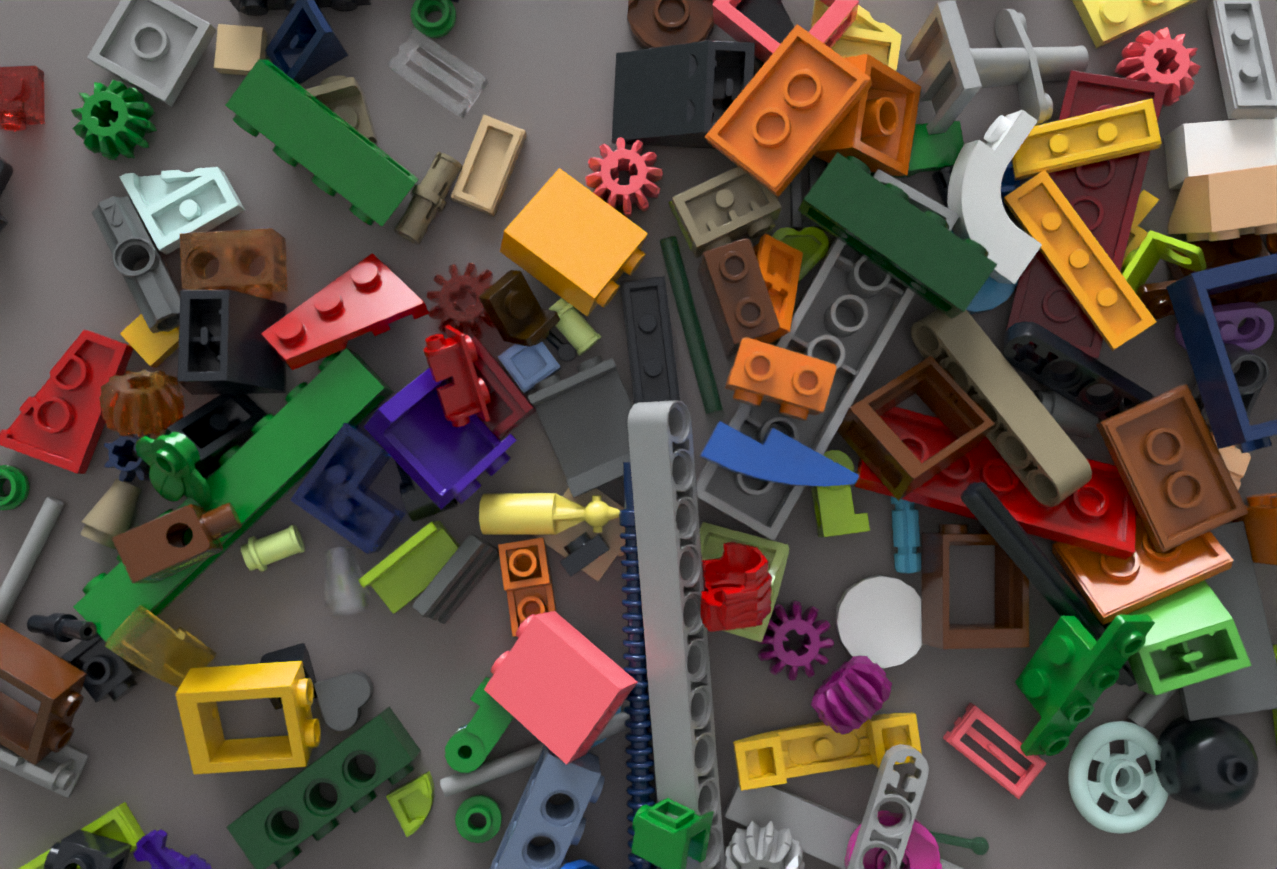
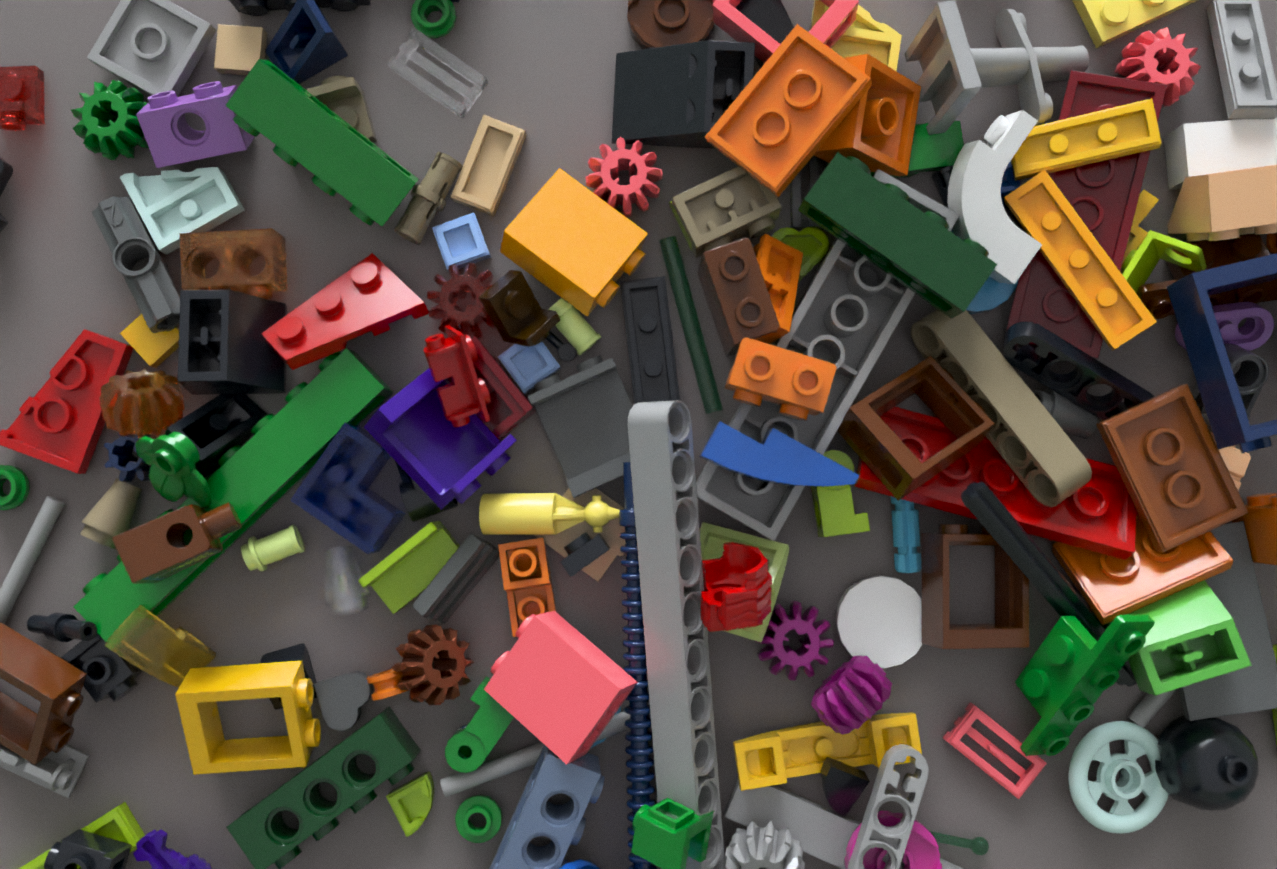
(175, 142): none -> medium lavender brick
(385, 684): none -> orange bush
(417, 669): none -> copper gear
(461, 241): none -> light blue tile
(842, 784): none -> black tile

